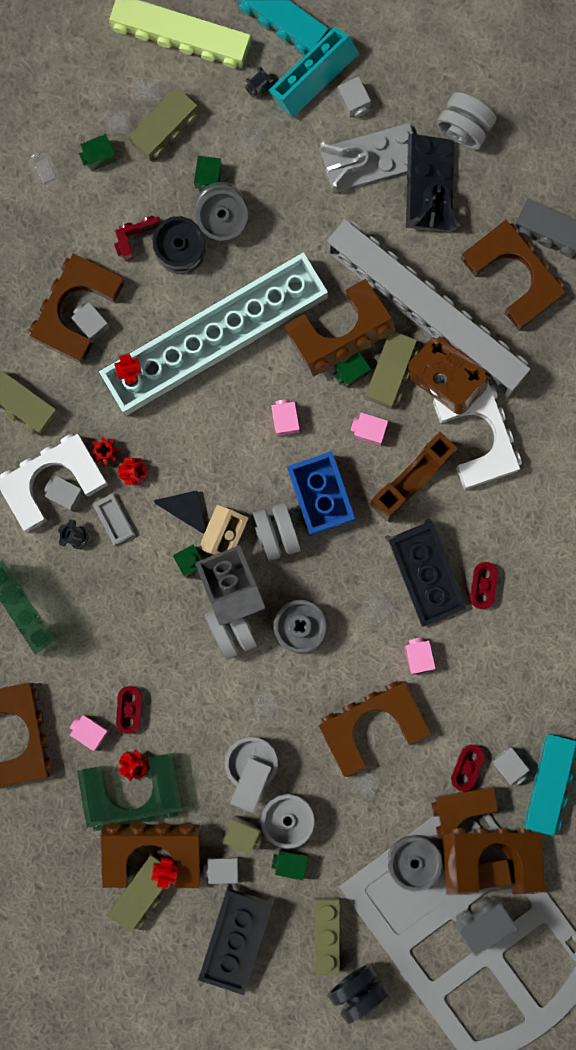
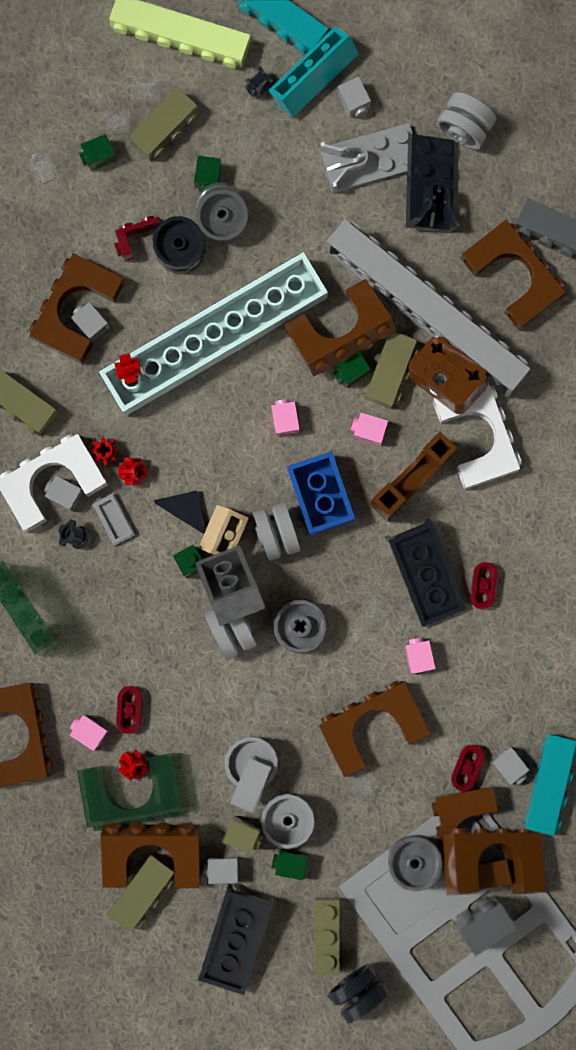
(164, 873): red gear -> none

